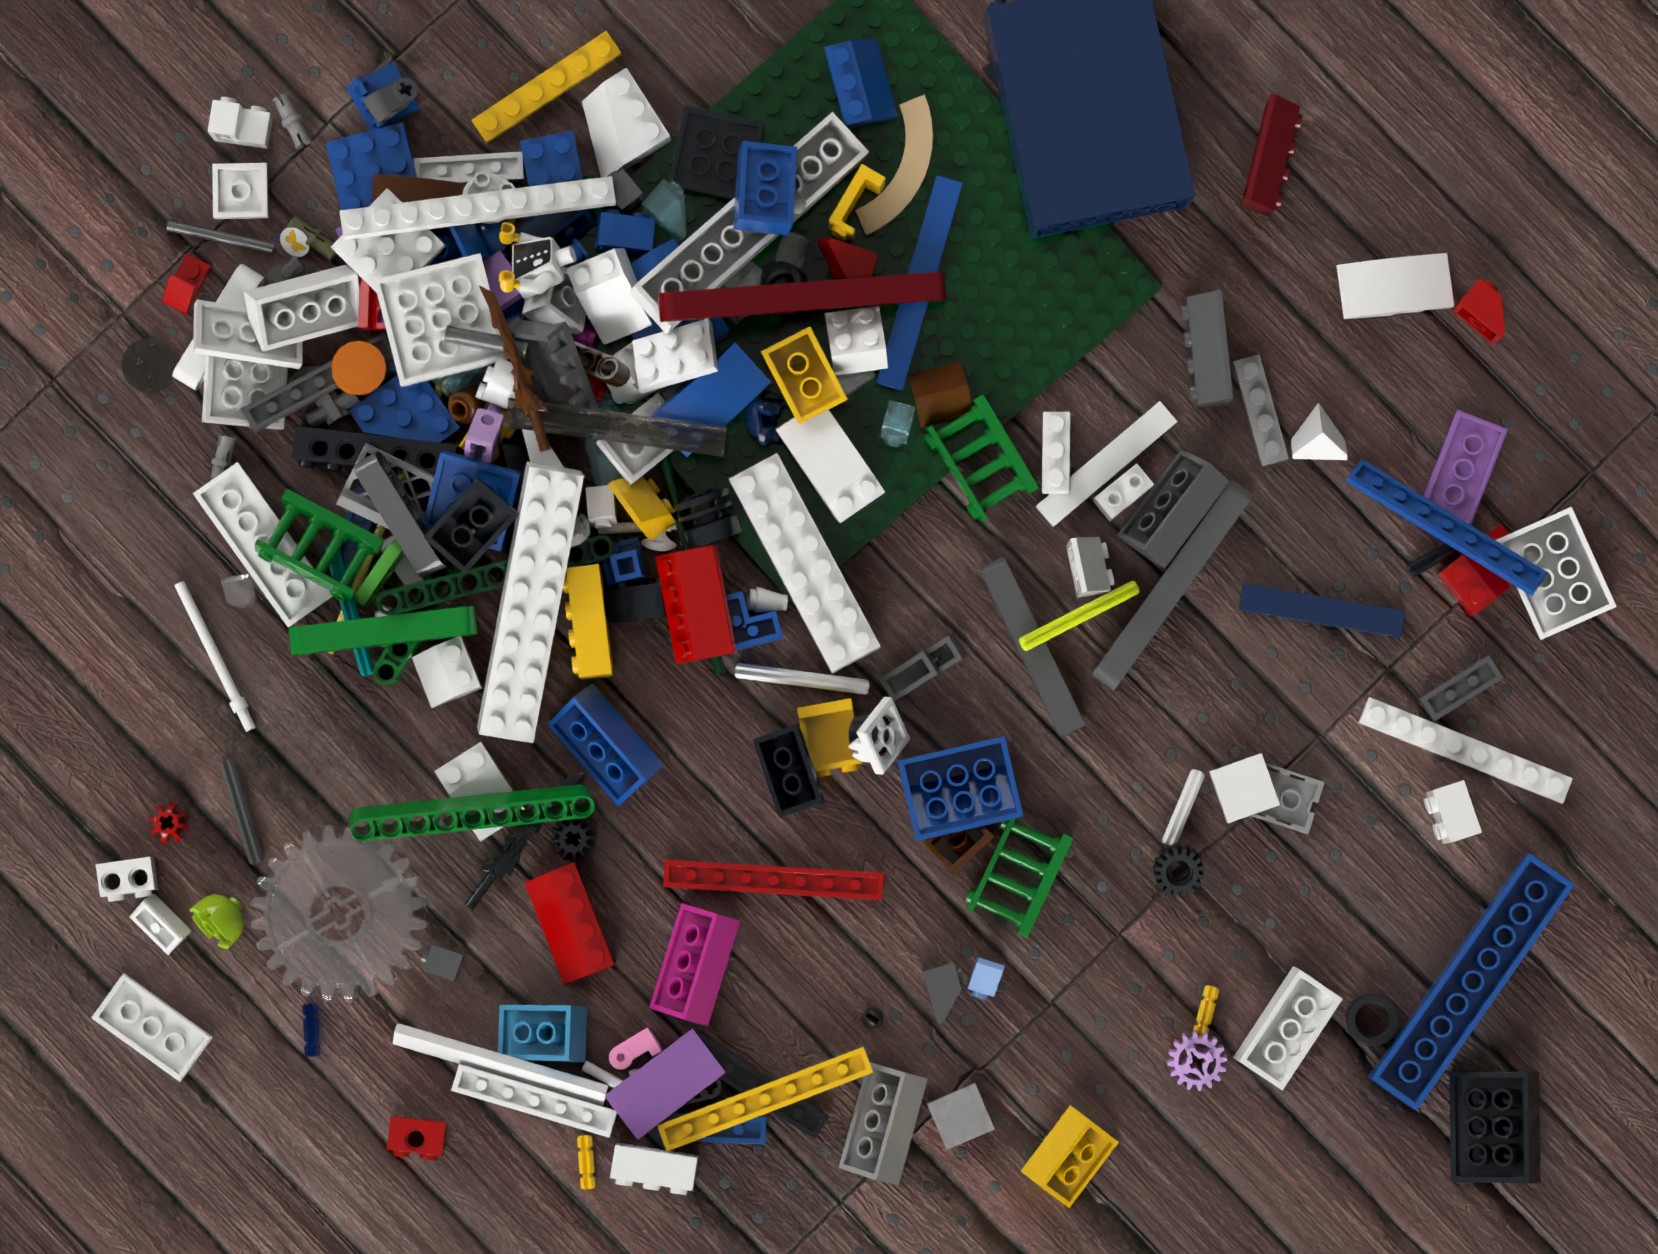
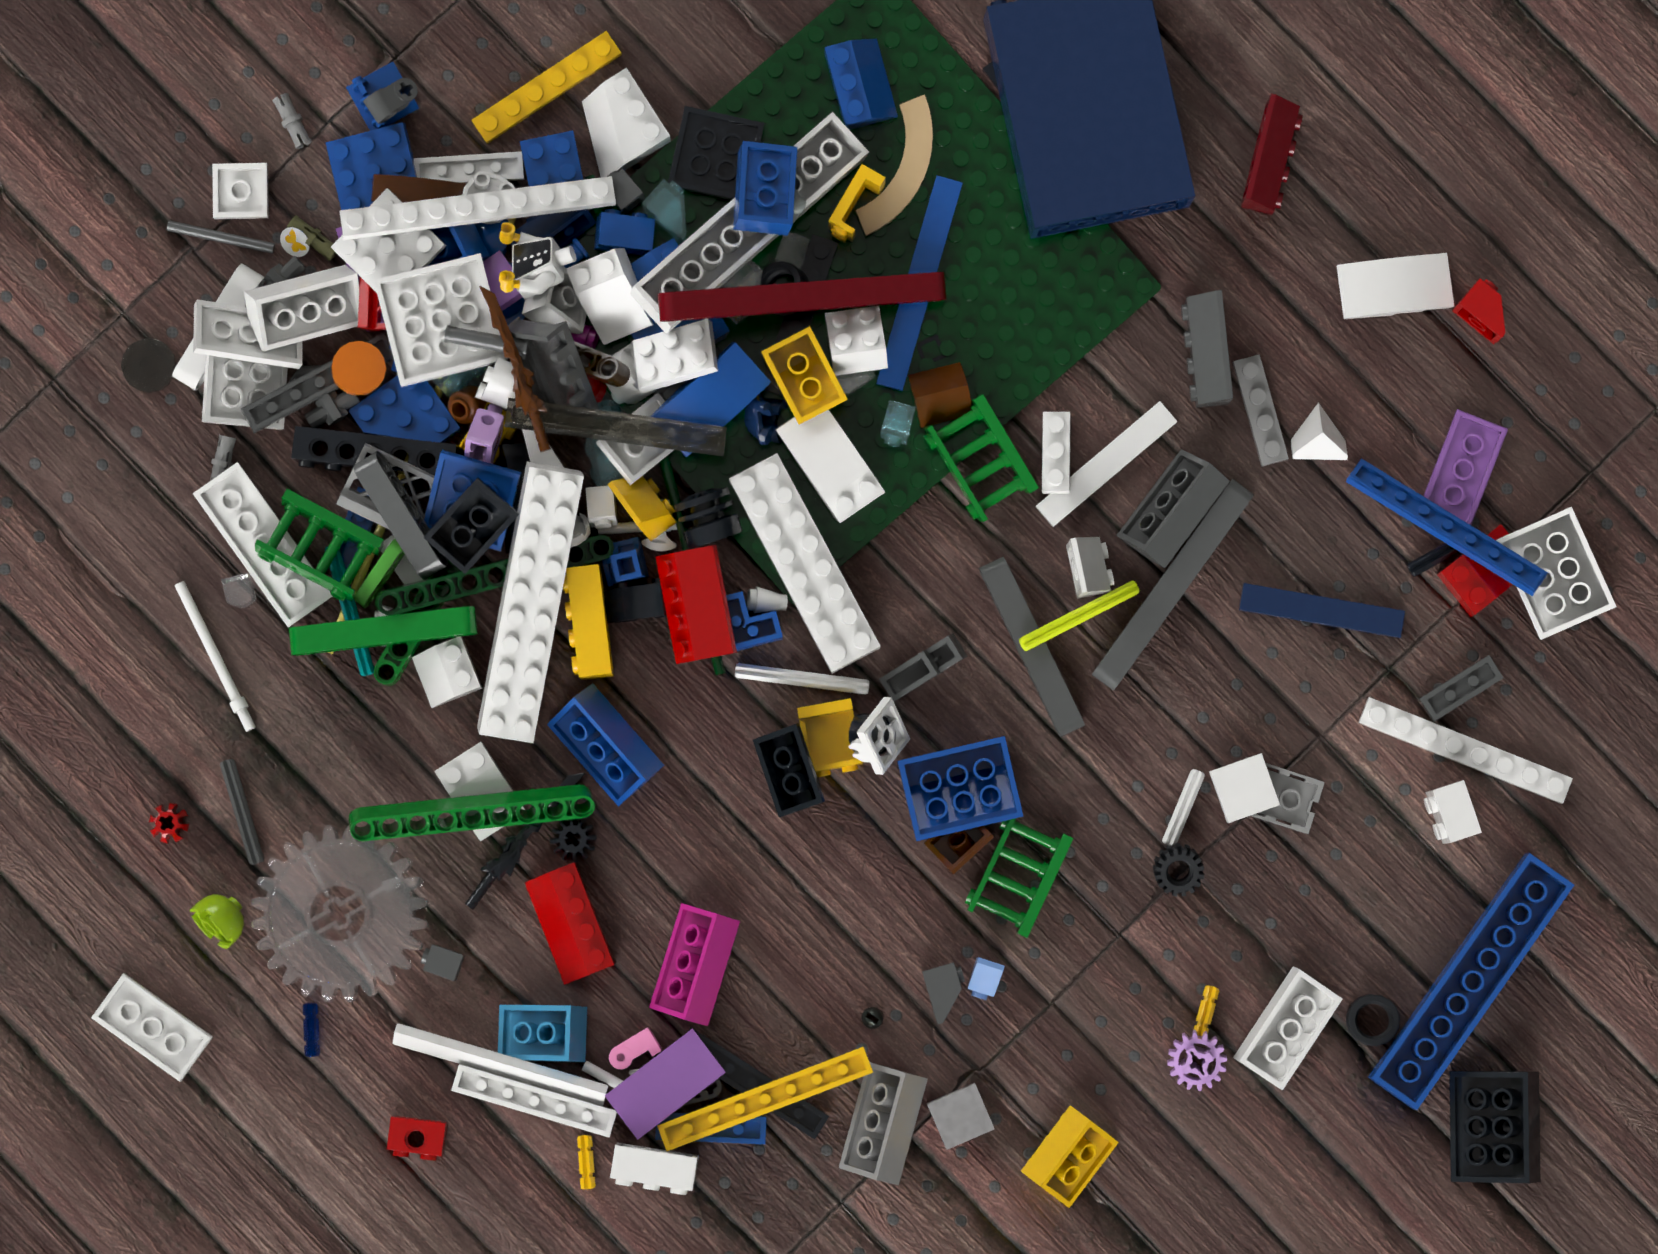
(126, 871): white brick -> none
(160, 923): white slope -> none
(186, 283): red slope -> none
(239, 126): white brick -> none
(773, 880): red plate -> none
(846, 259): red slope -> none
(1123, 492): white brick -> none

